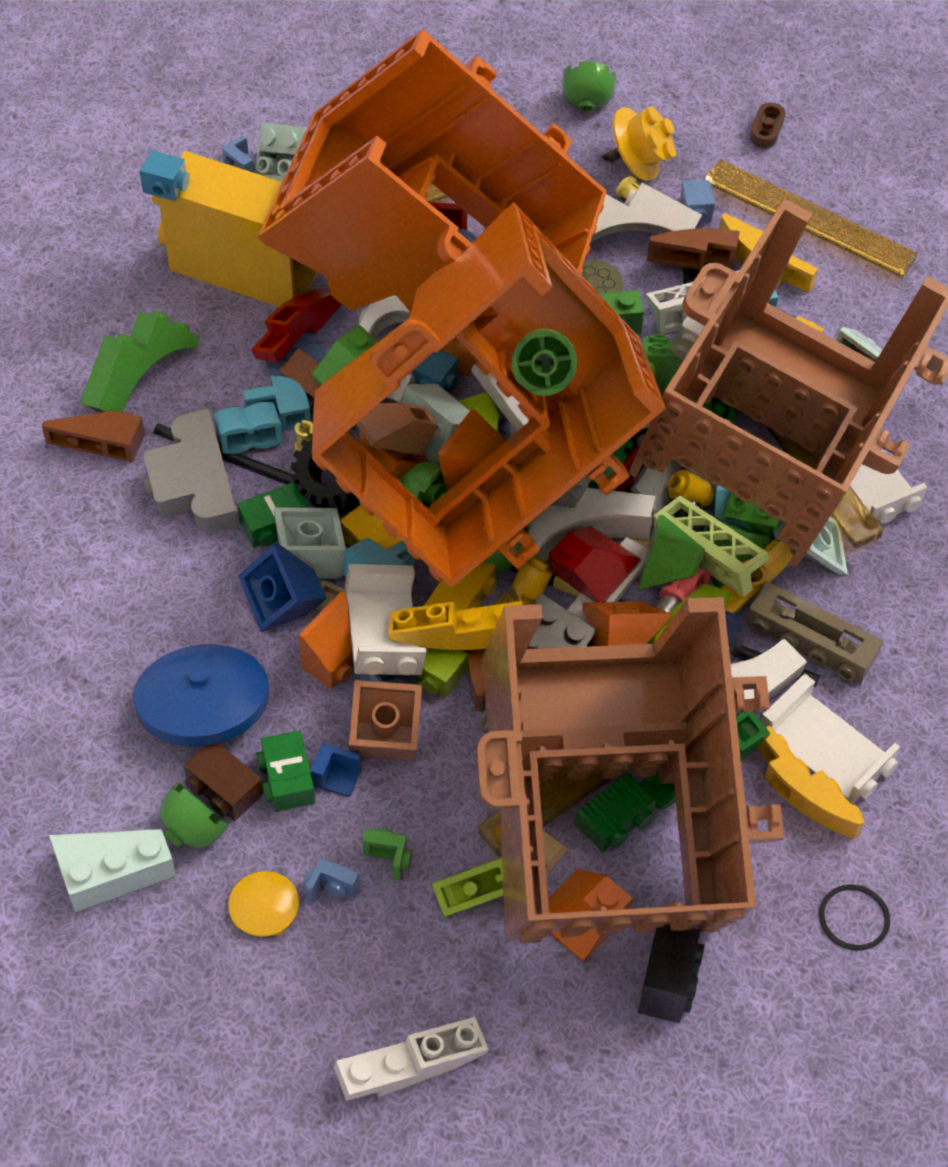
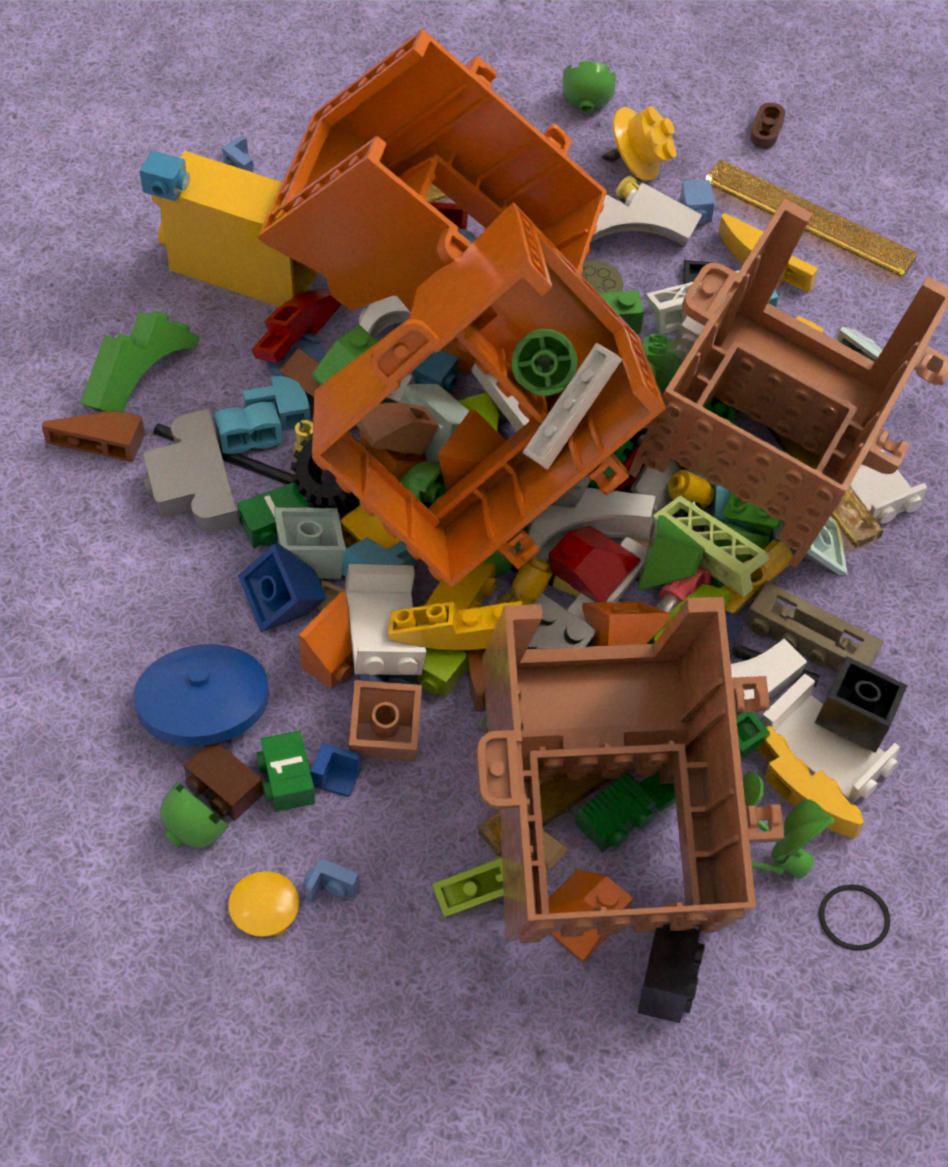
(111, 863): light aqua wedge -> none
(277, 148): light aqua slope -> none
(388, 845): bright green bracket -> none
(412, 1061): white slope -> none
(572, 405): none -> white tile
(694, 247): dark orange slope -> none
(800, 827): none -> bright green plant
(861, 704): none -> black brick

